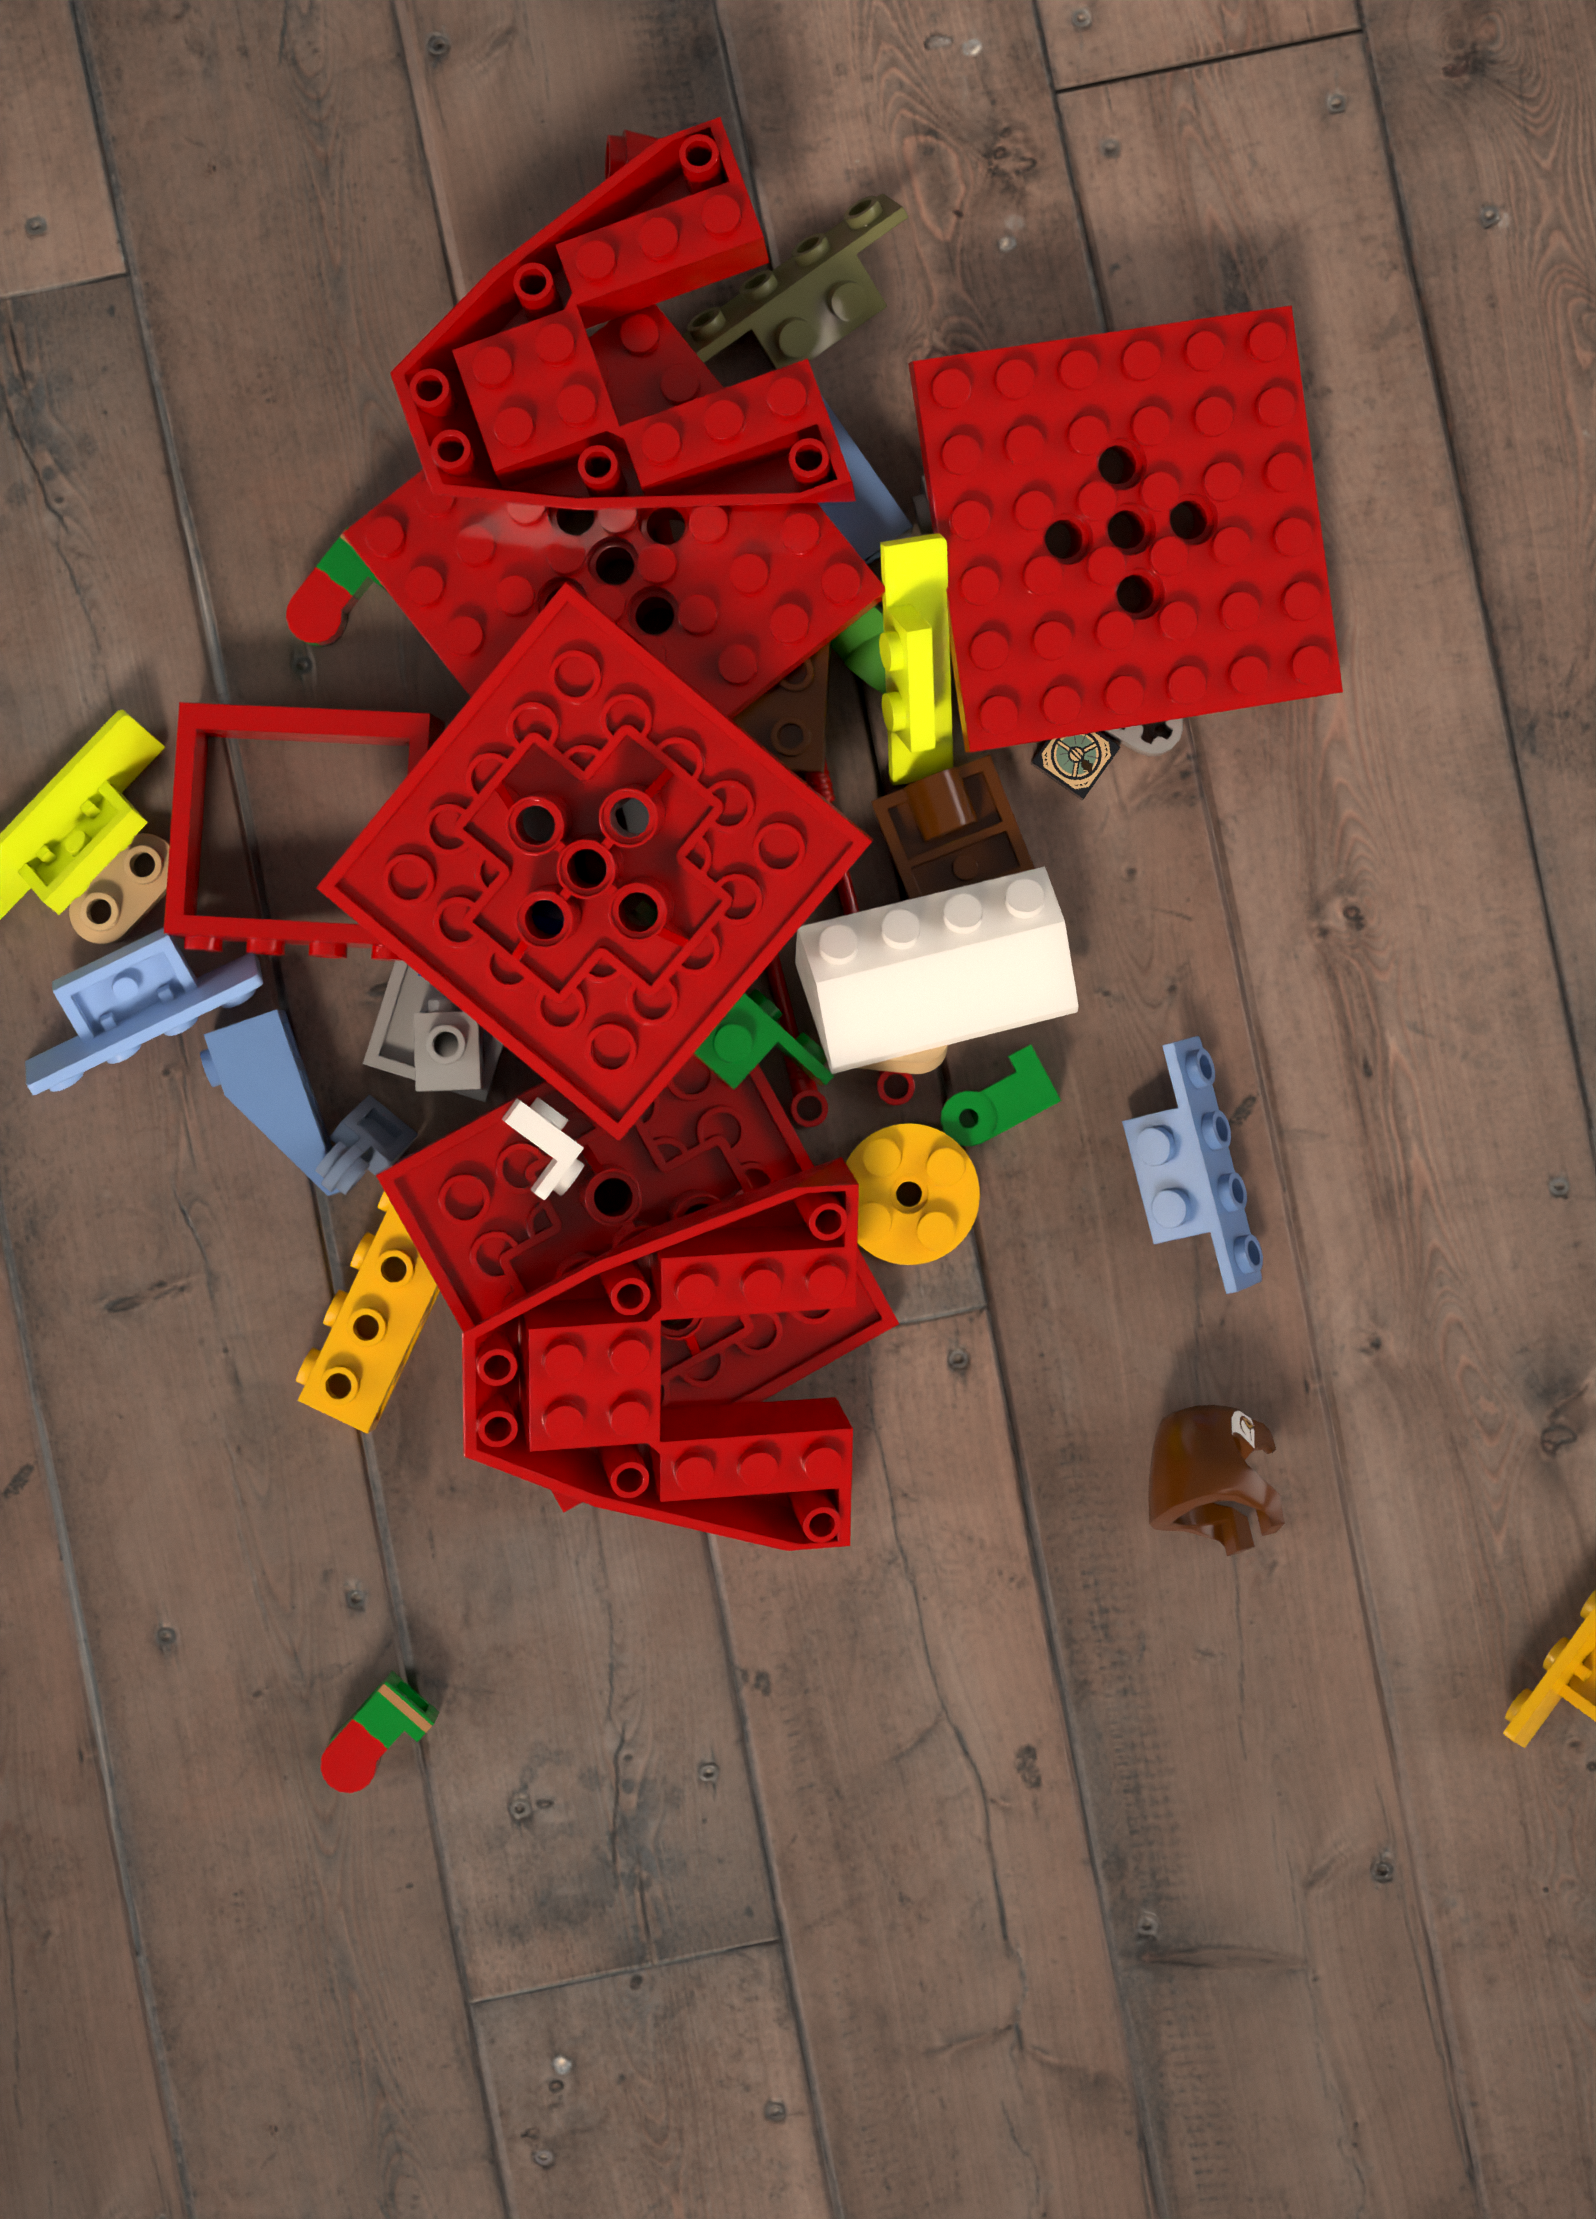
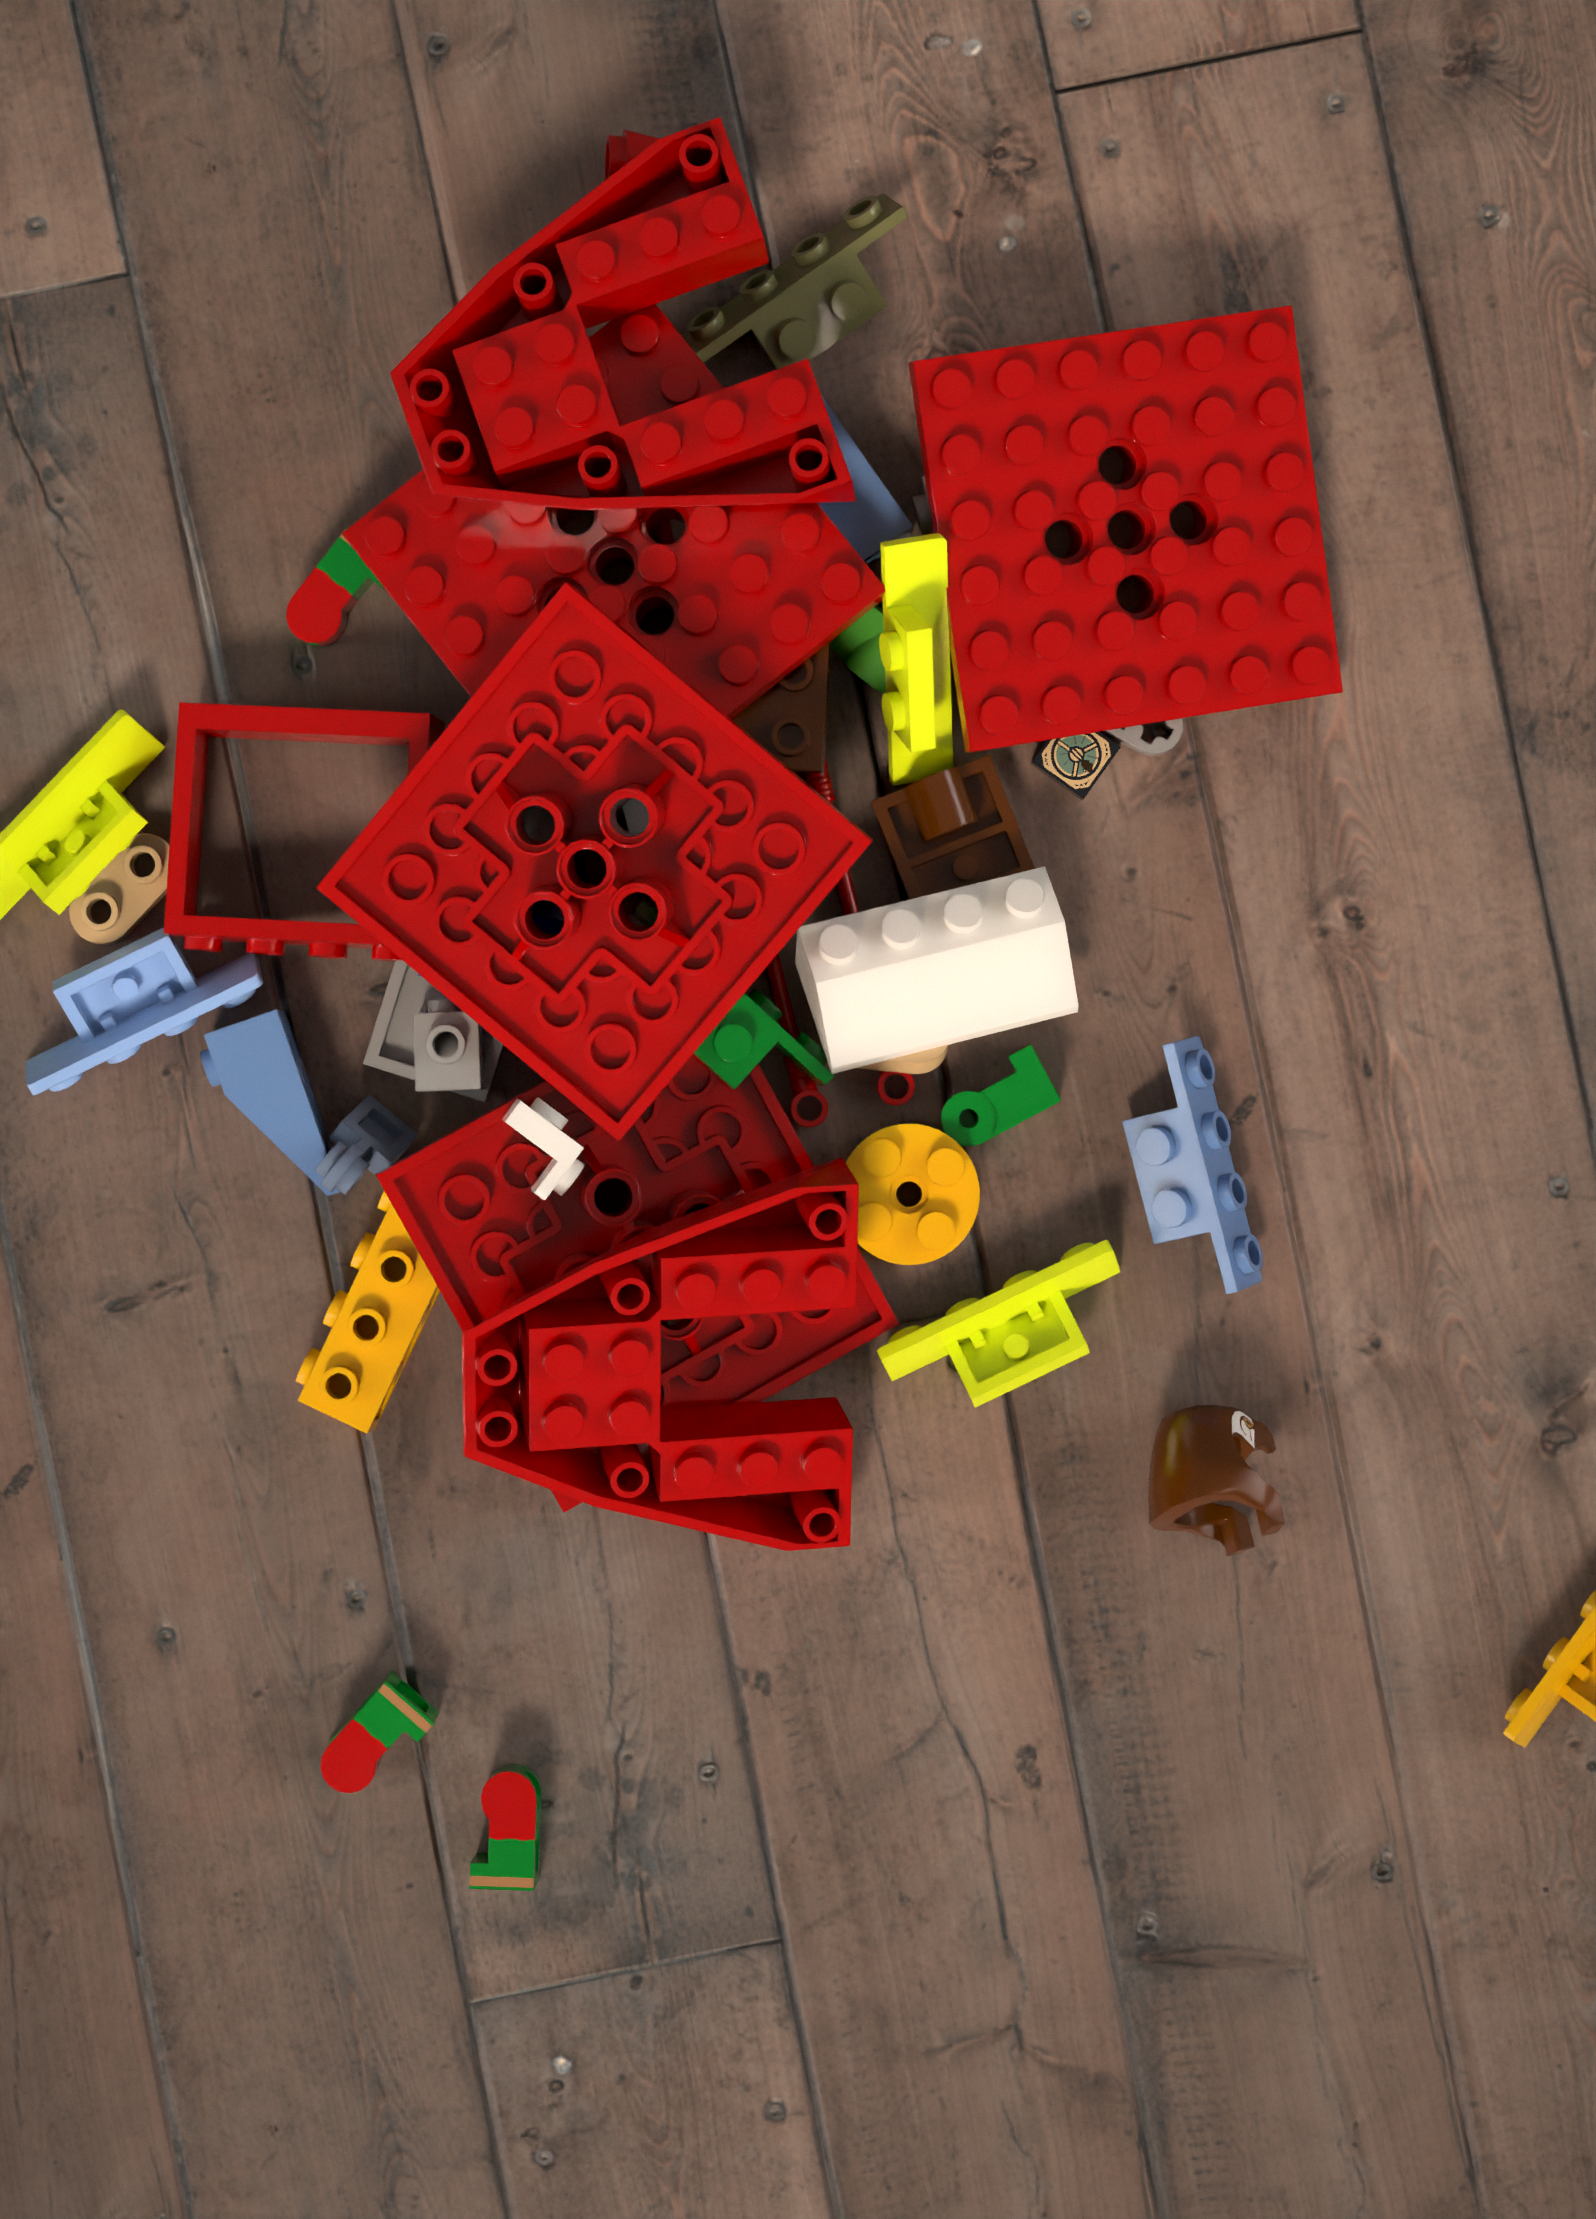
(514, 1814): none -> leg
(1010, 1333): none -> neon yellow bracket

